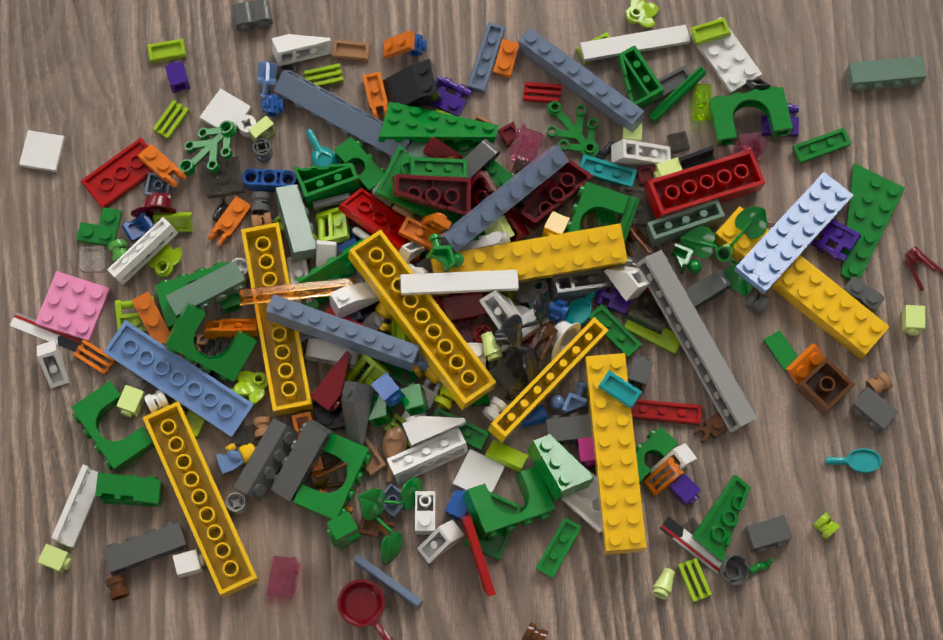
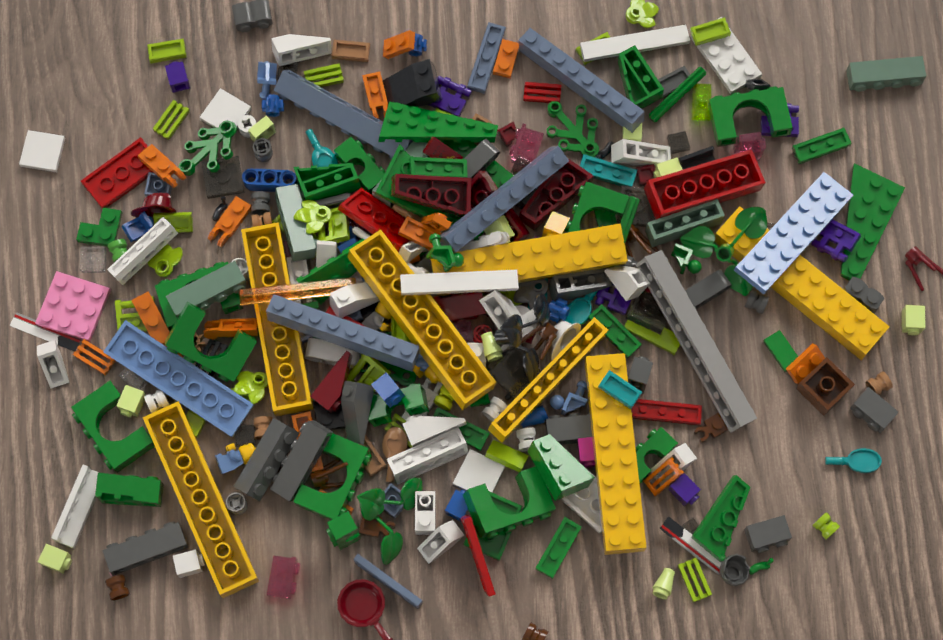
(310, 215): none -> lime plate
(526, 437): none -> white wheel

